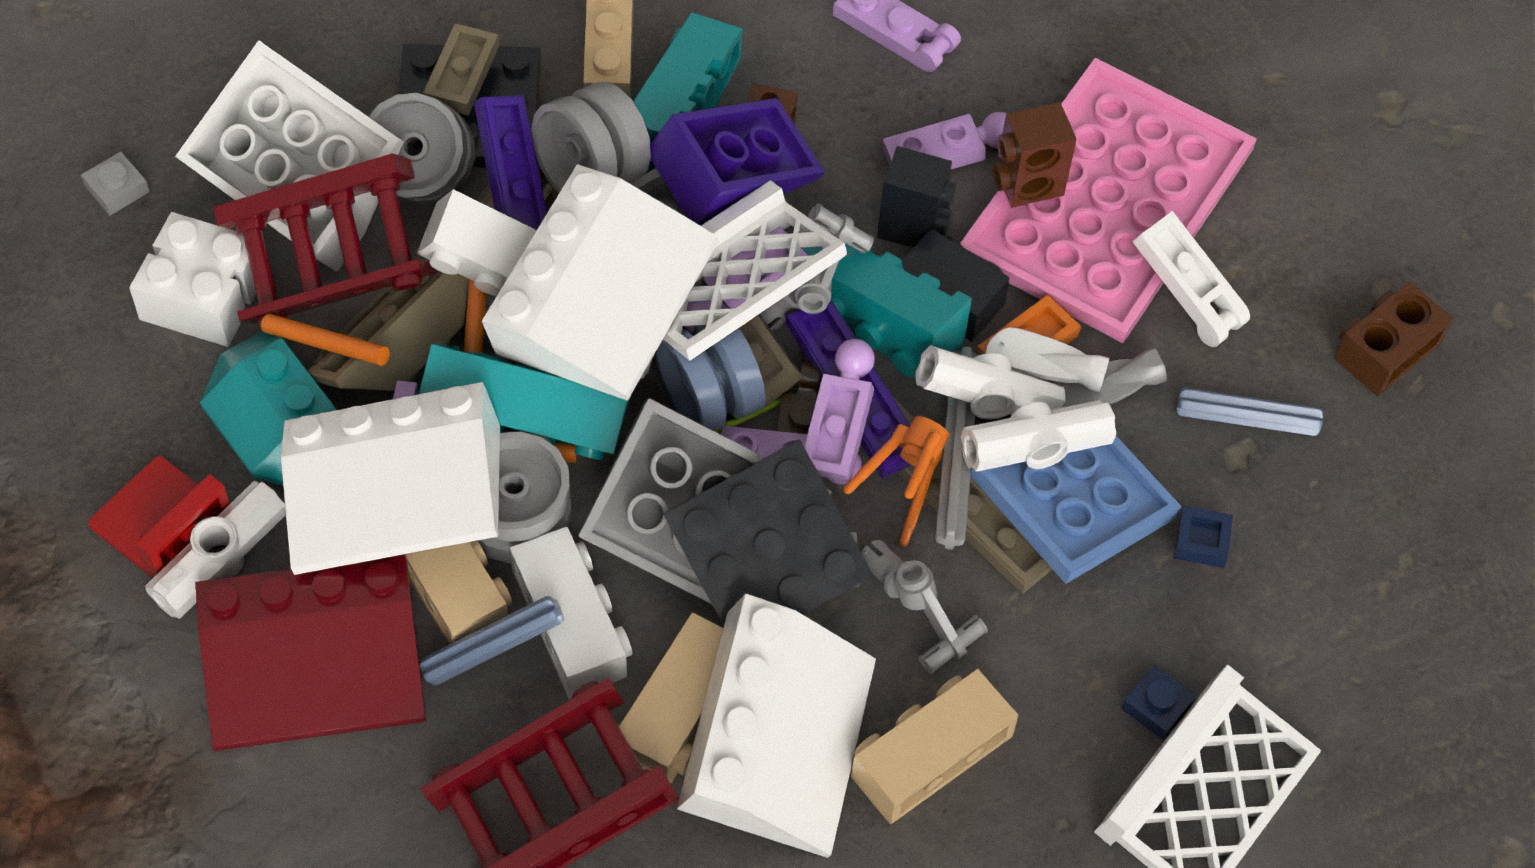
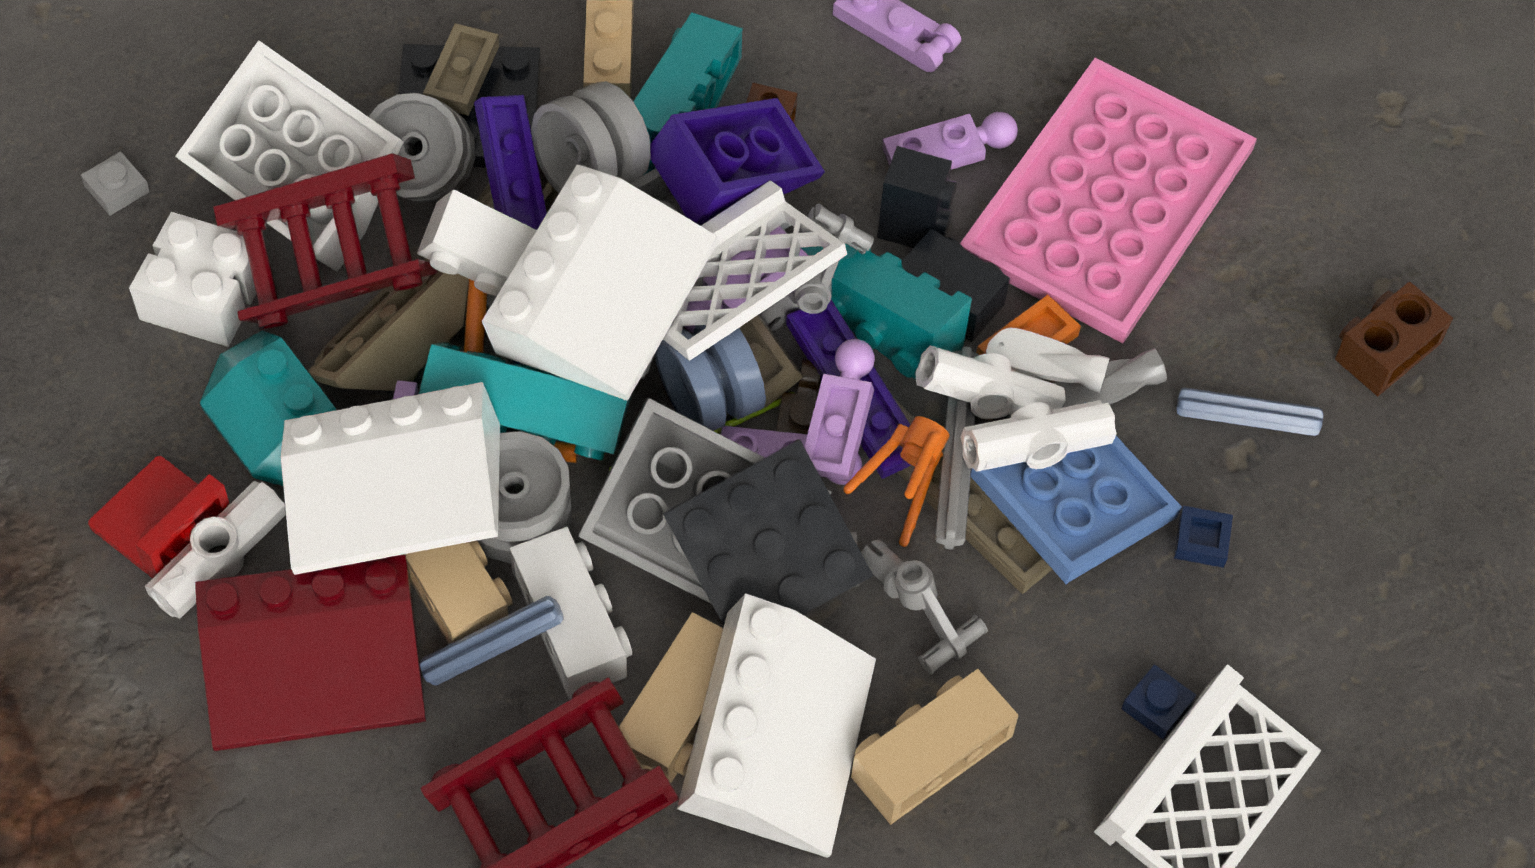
(325, 339): orange bar -> none
(1034, 154): reddish brown brick -> none
(1192, 279): white plate -> none

